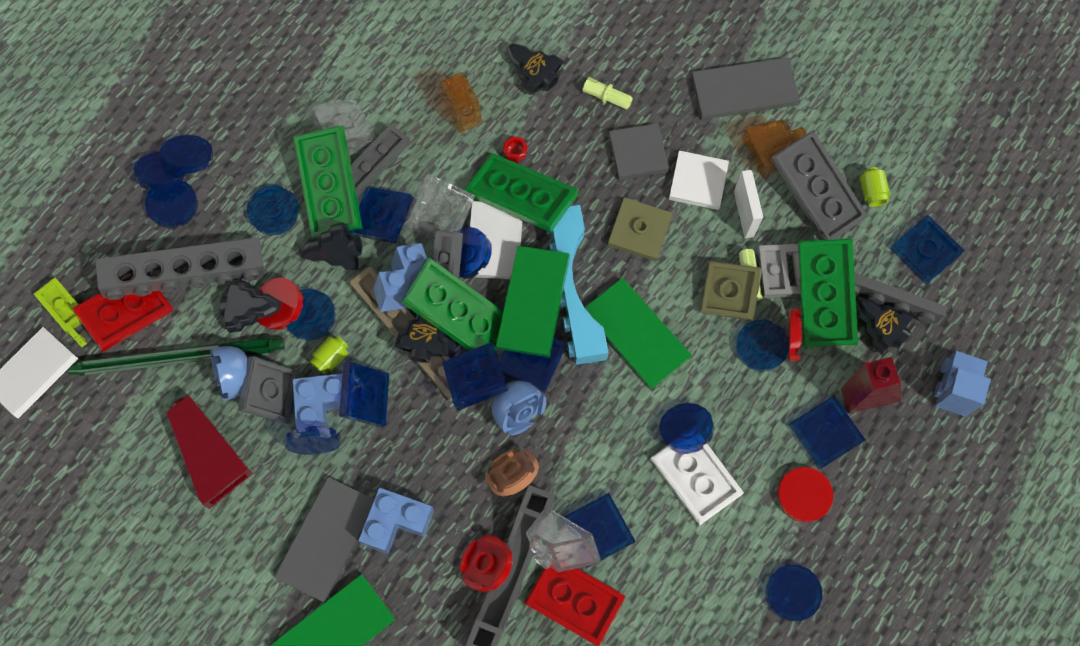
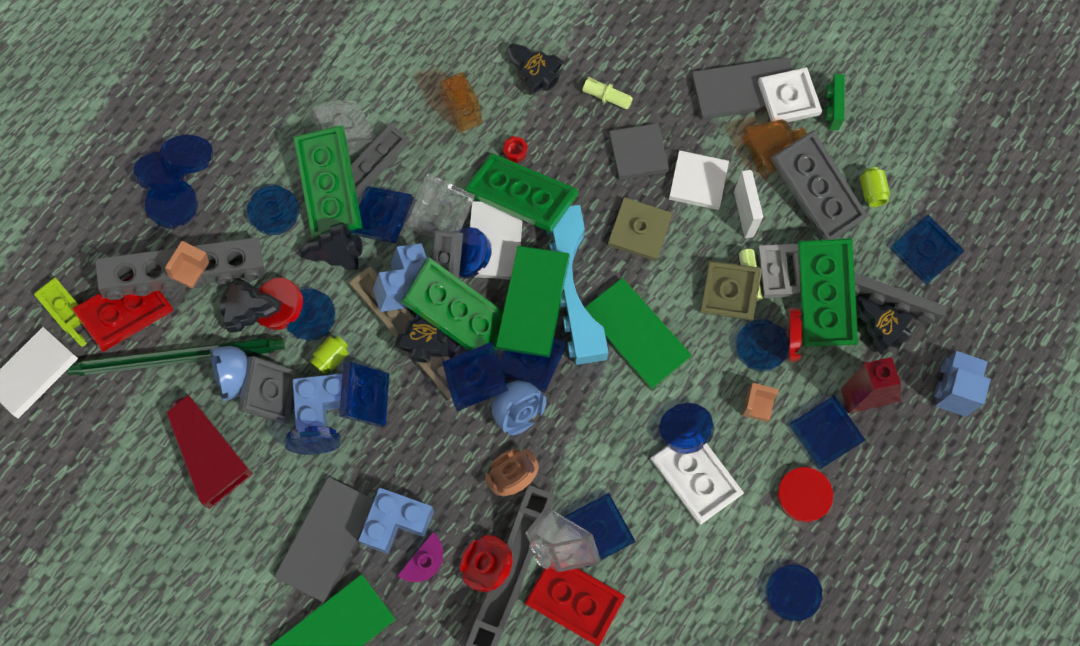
(187, 264): none -> nougat panel
(425, 561): none -> magenta plate
(759, 402): none -> nougat panel
(790, 95): none -> white tile
(836, 93): none -> green plate

